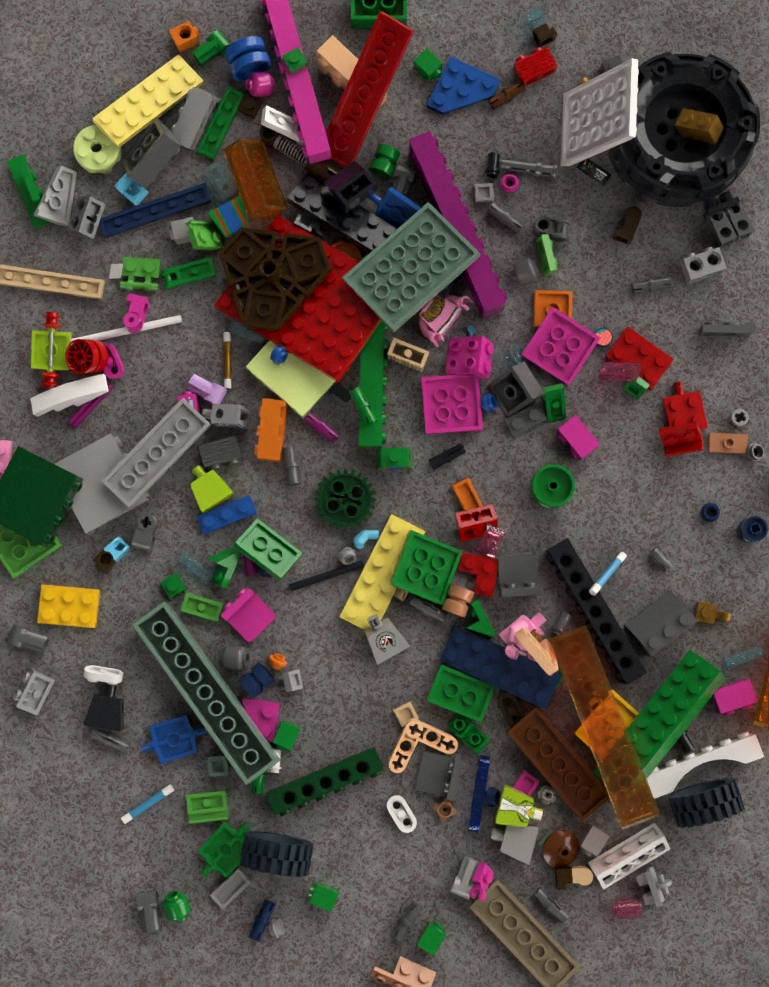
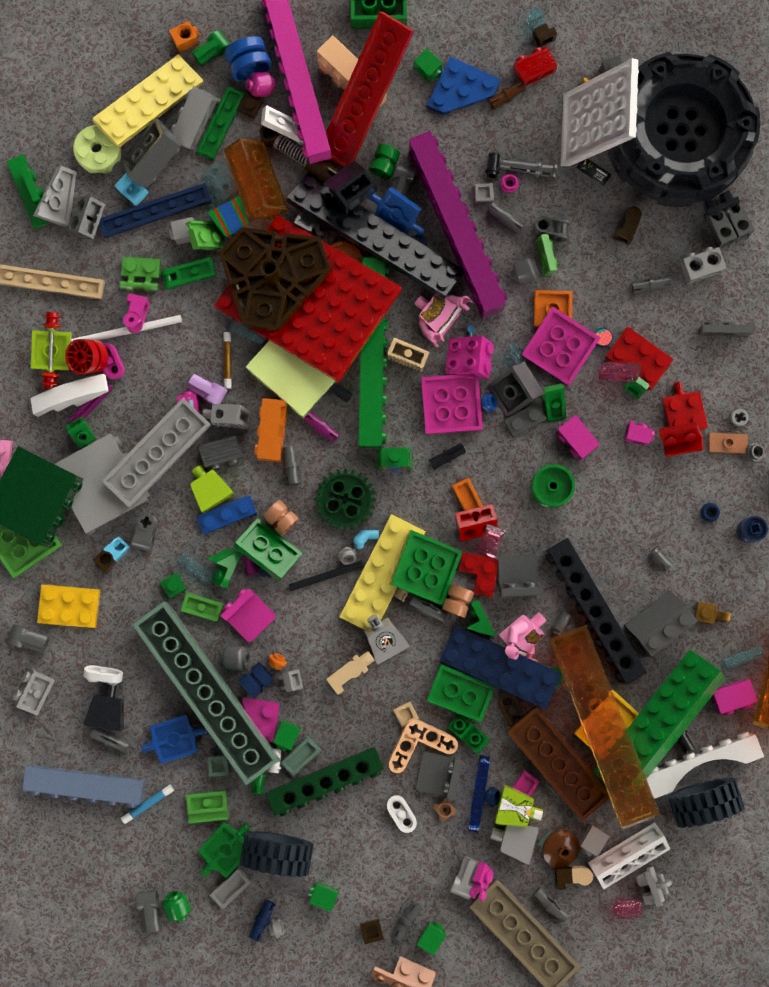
(79, 427): none -> green brick
(83, 785): none -> sand blue brick
(115, 271): white sticker -> none
(278, 355): blue plate -> none
(280, 517): none -> nougat wheel
(294, 60): green plate -> none
(300, 756): none -> sand green tile
(350, 670): none -> tan hips
(363, 406): green pin -> none
(371, 931): none -> dark brown plate
(411, 267): sand green plate -> none
(541, 651): light nougat beam -> none
(542, 794): light grey plate -> none
(607, 574): dark azure bar -> none
(639, 433): none -> dark pink brick
(699, 126): pearl gold brick -> none

